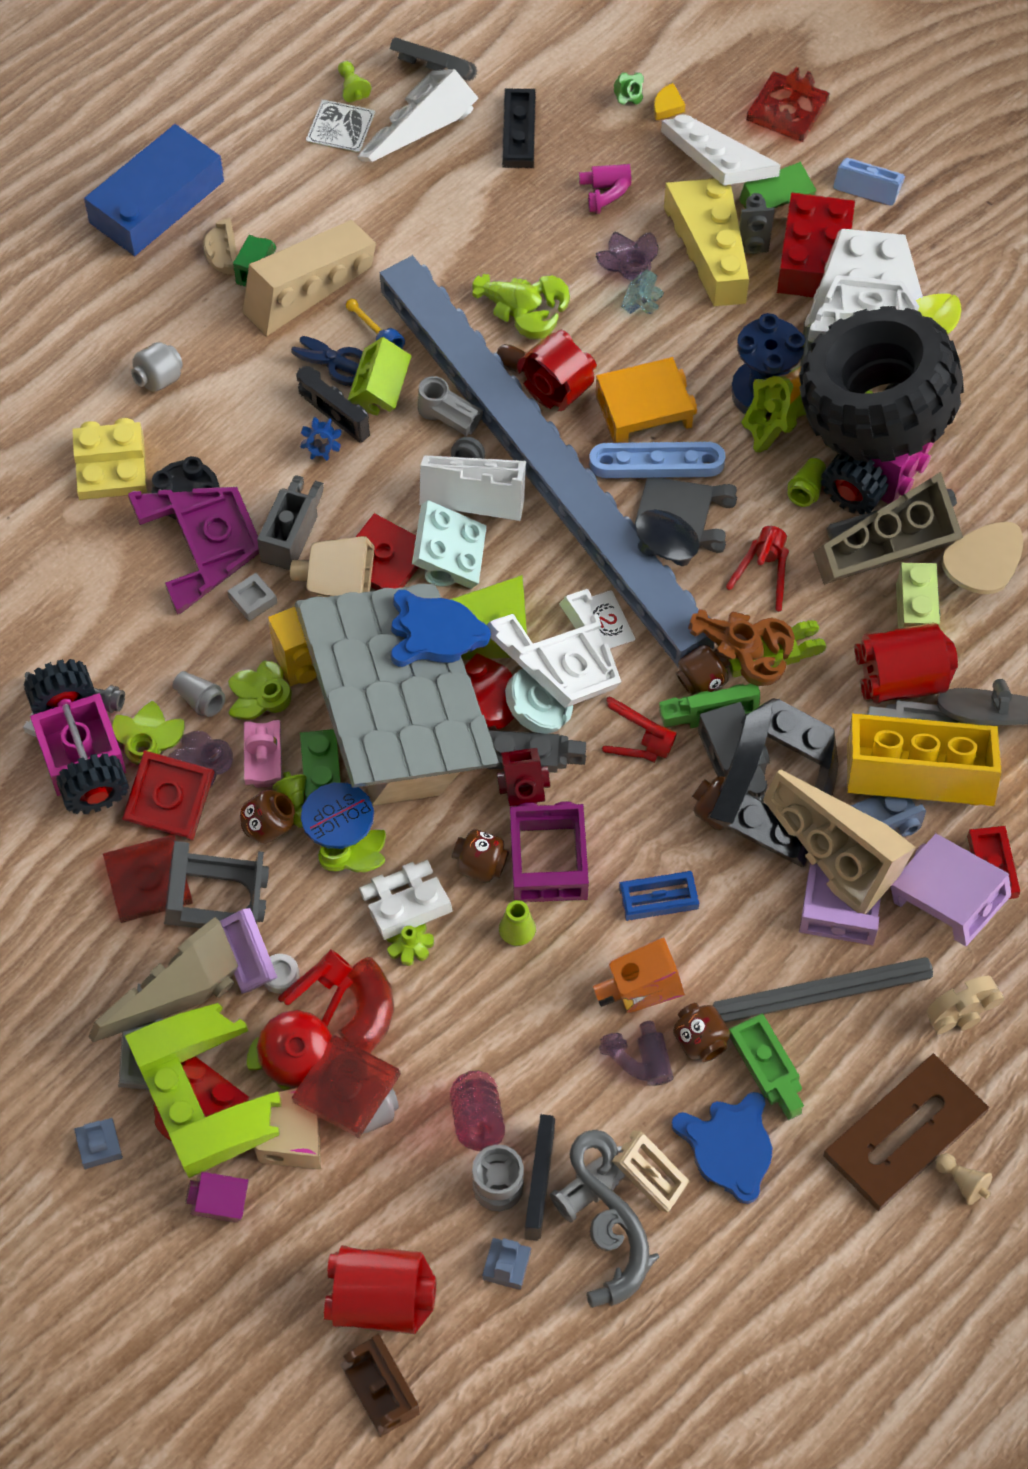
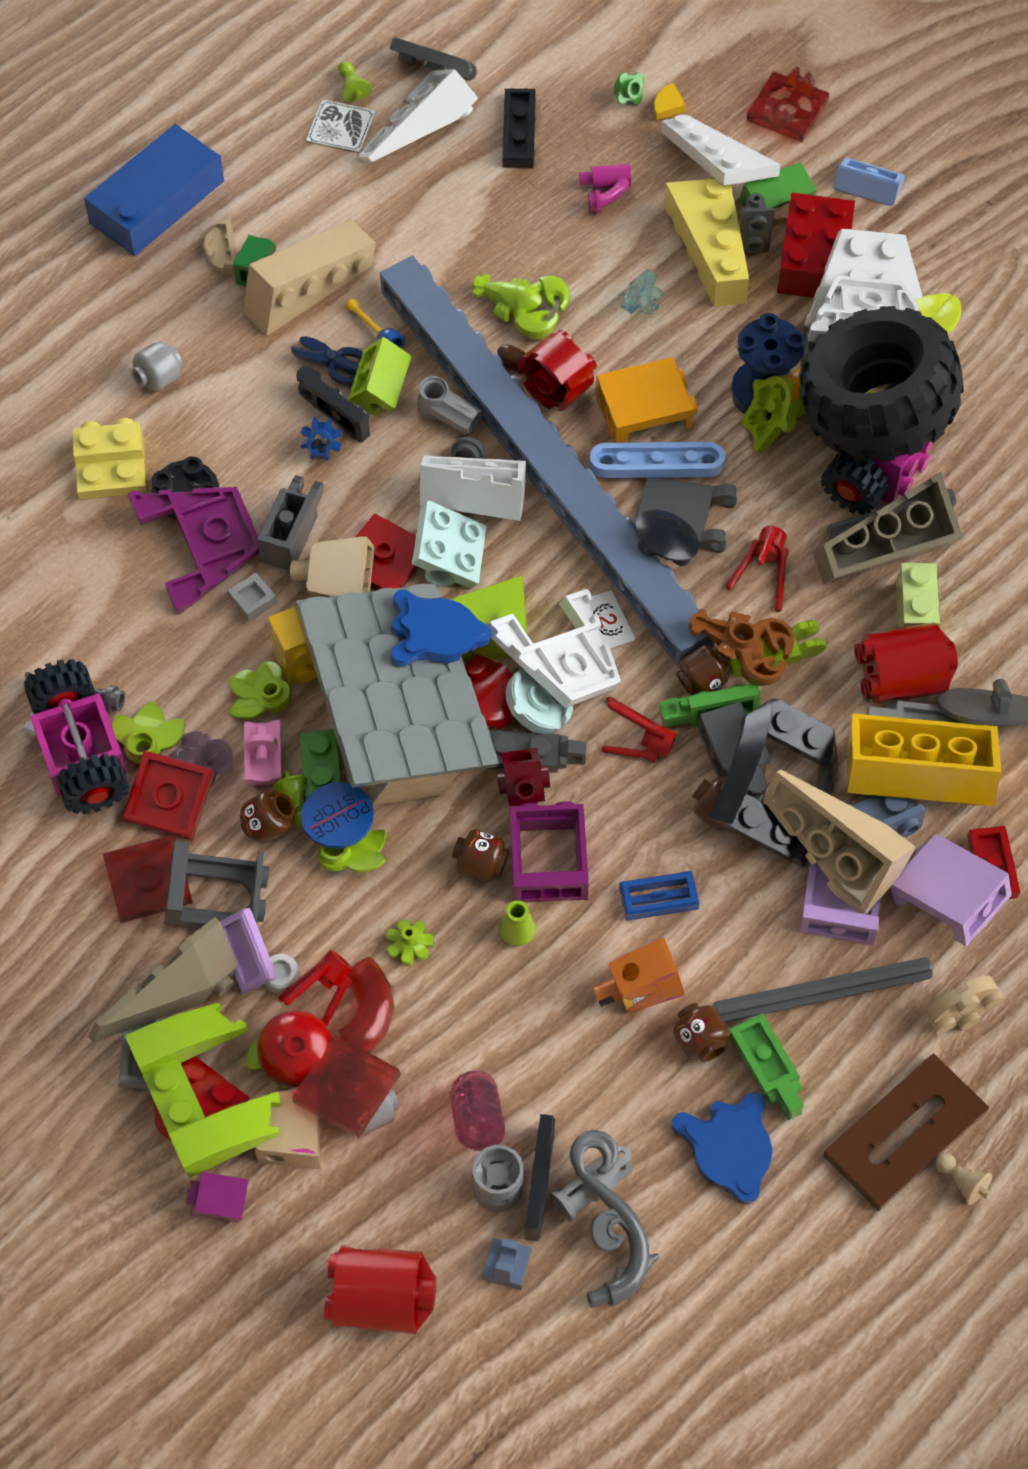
(98, 1143): sand blue tile -> none
(202, 695): light grey cone -> none
(380, 1385): reddish brown hinge -> none
(409, 907): white plate -> none
(627, 254): plate -> none
(640, 1140): tan tile -> none
(655, 1059): plant -> none
(806, 484): lime cone -> none
(985, 558): tan shield -> none

